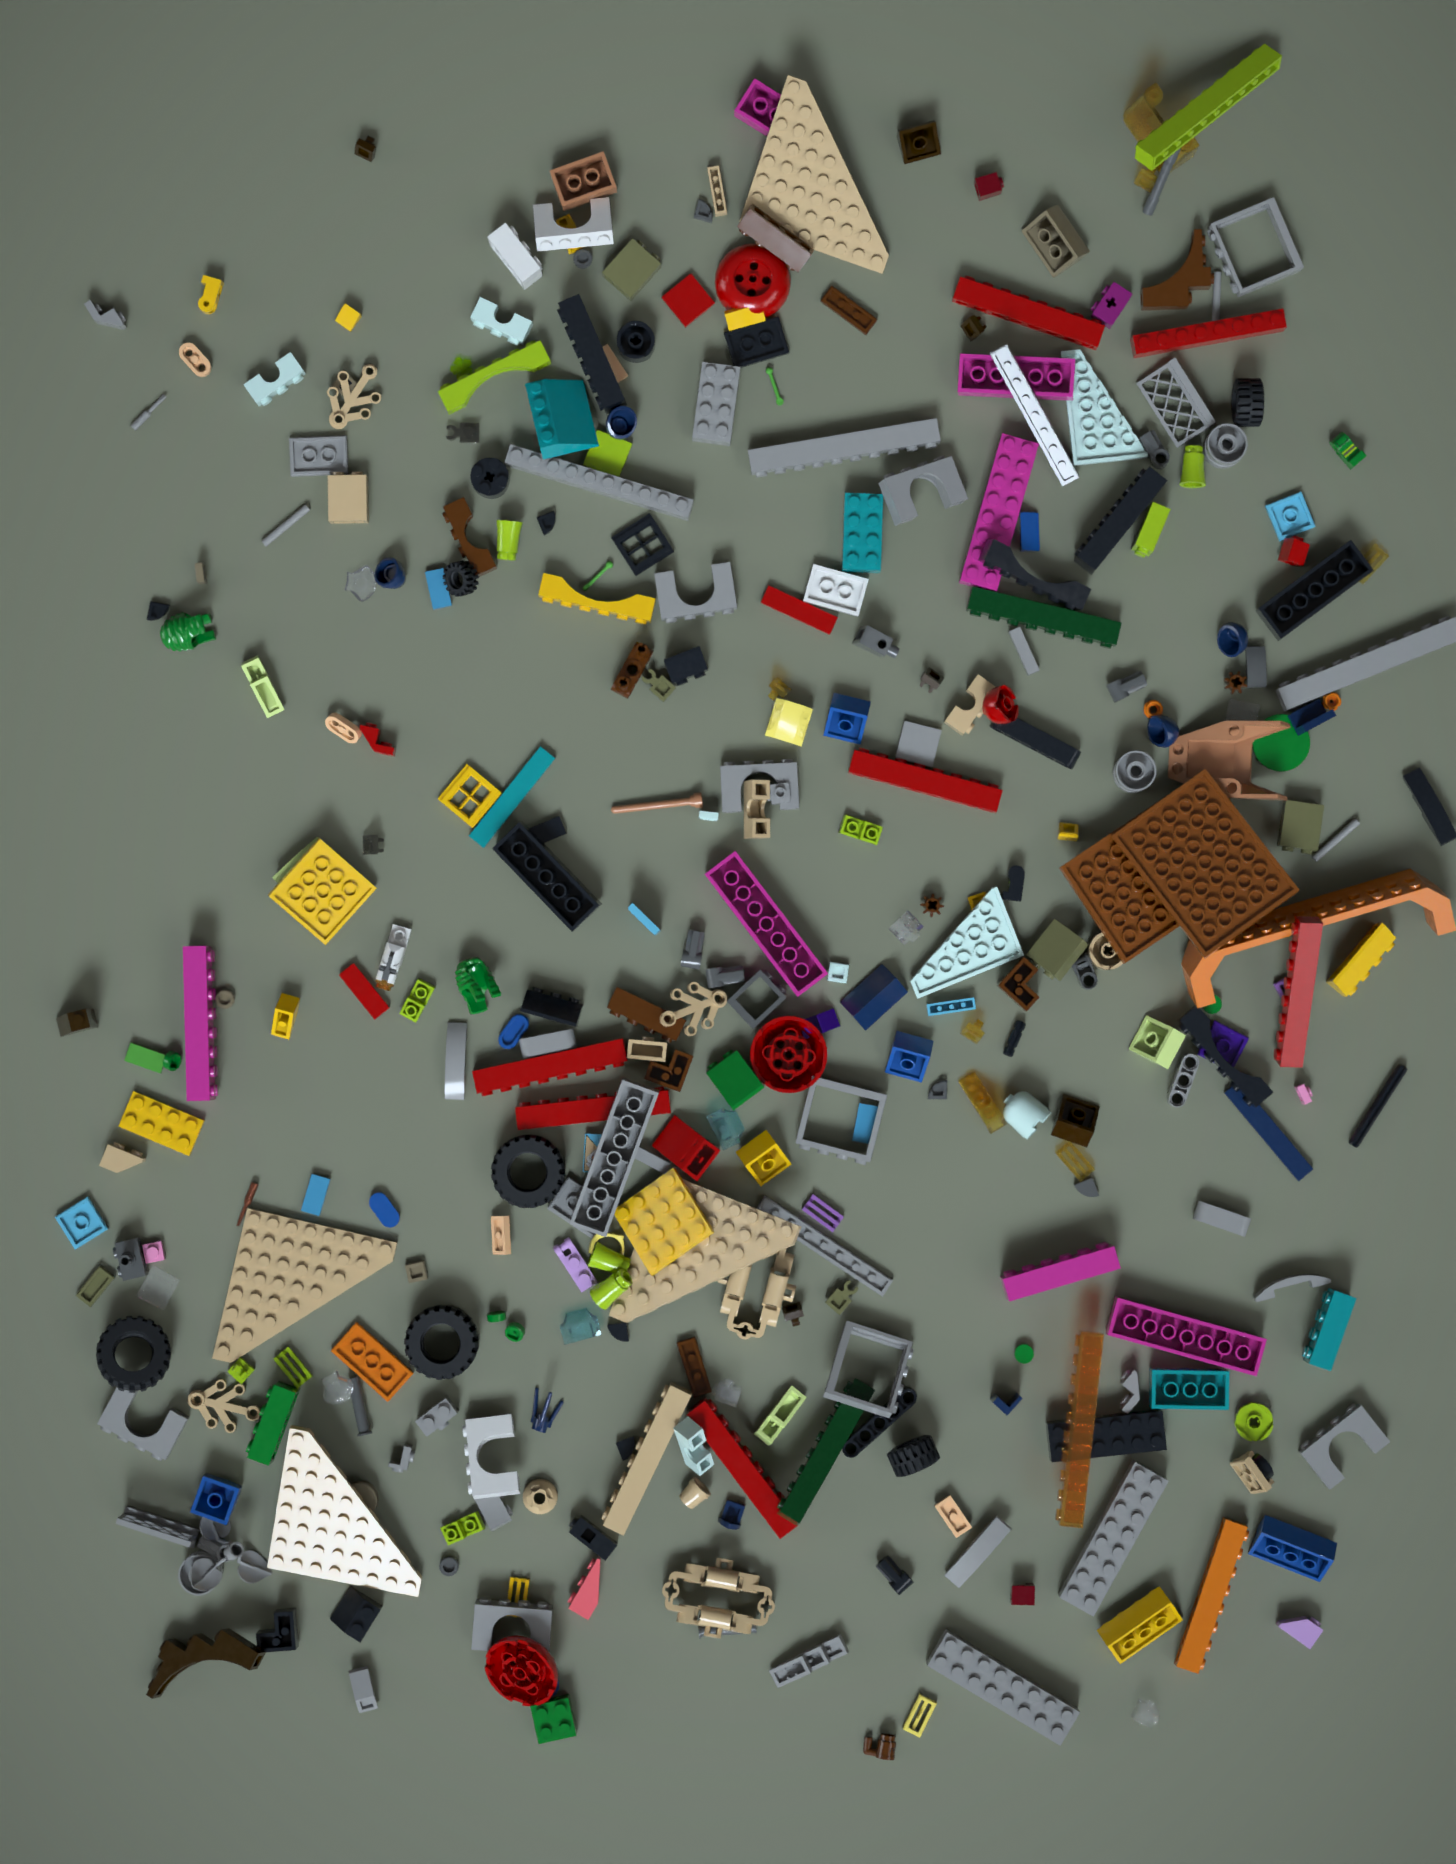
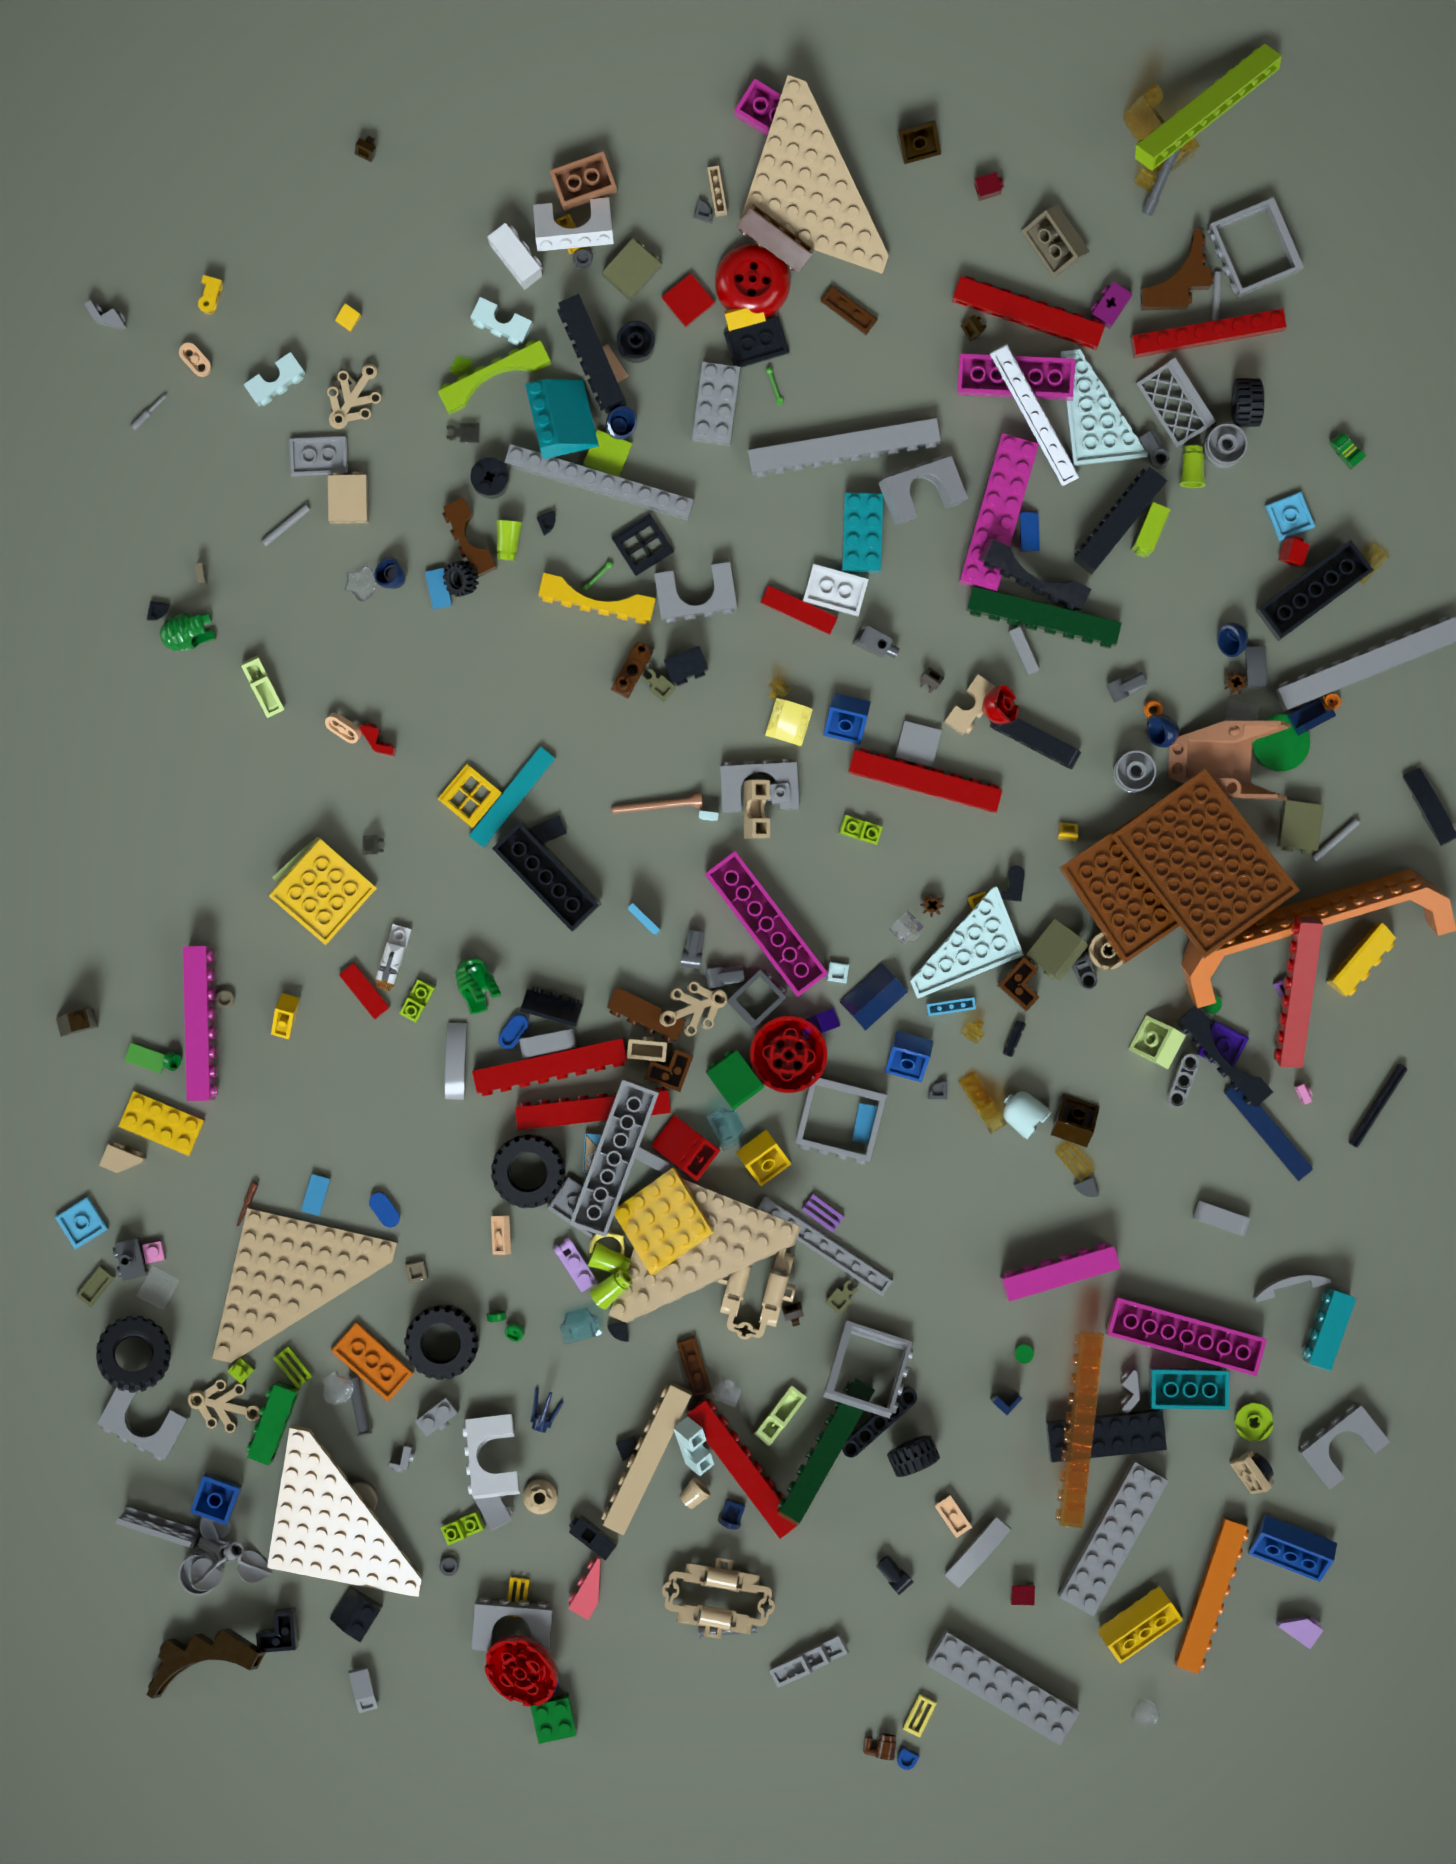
(906, 1758): none -> blue tile

